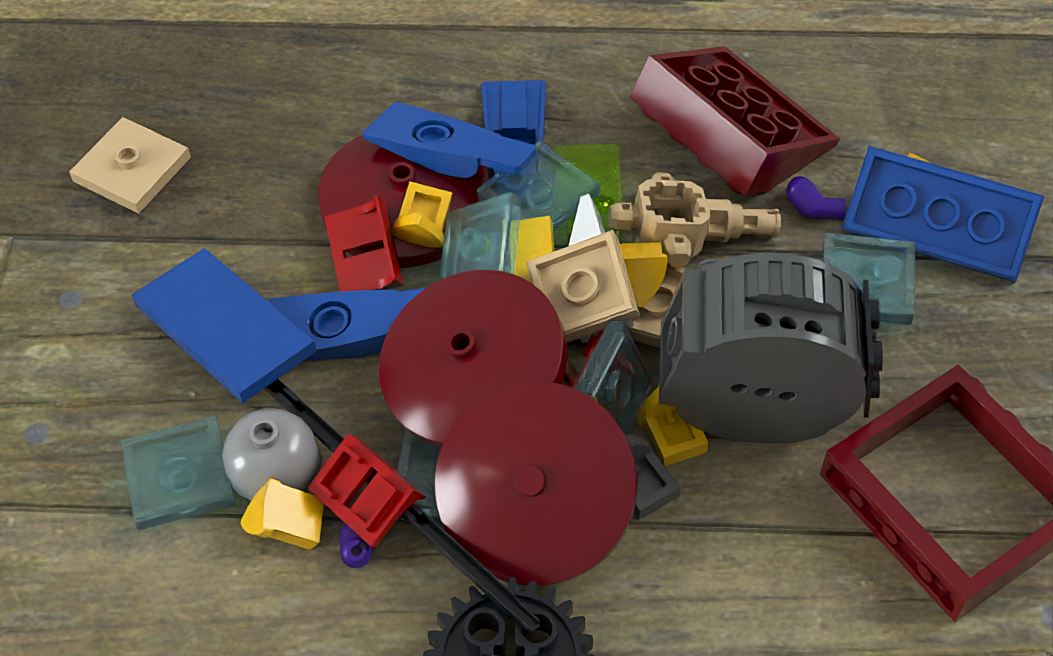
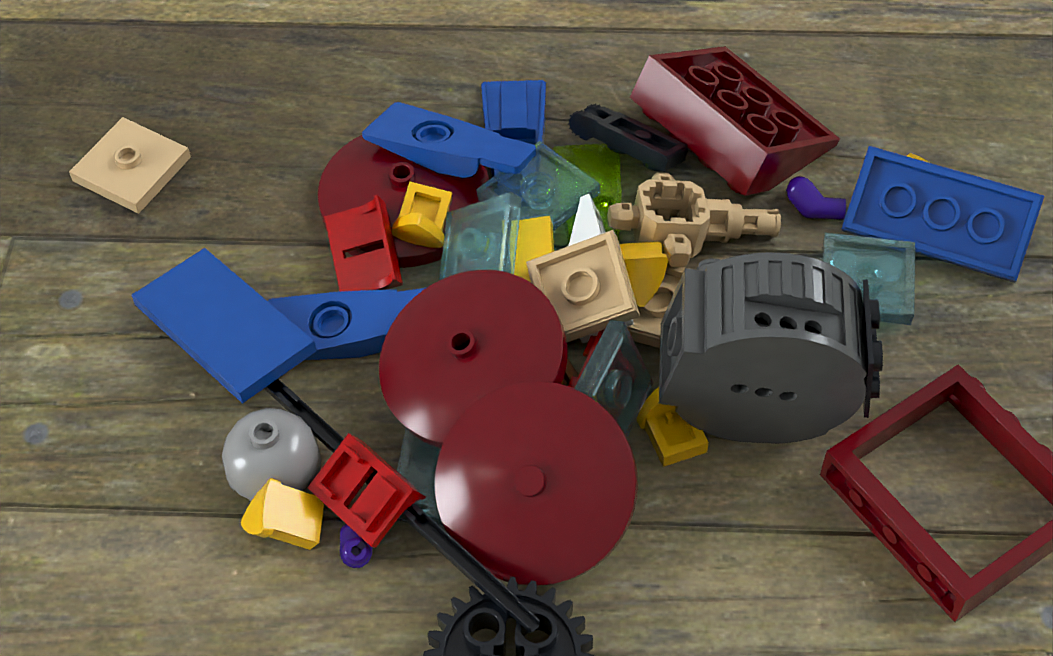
(176, 473): clear light blue plate -> none
(628, 137): none -> black hinge
(655, 483): dark grey tile -> none

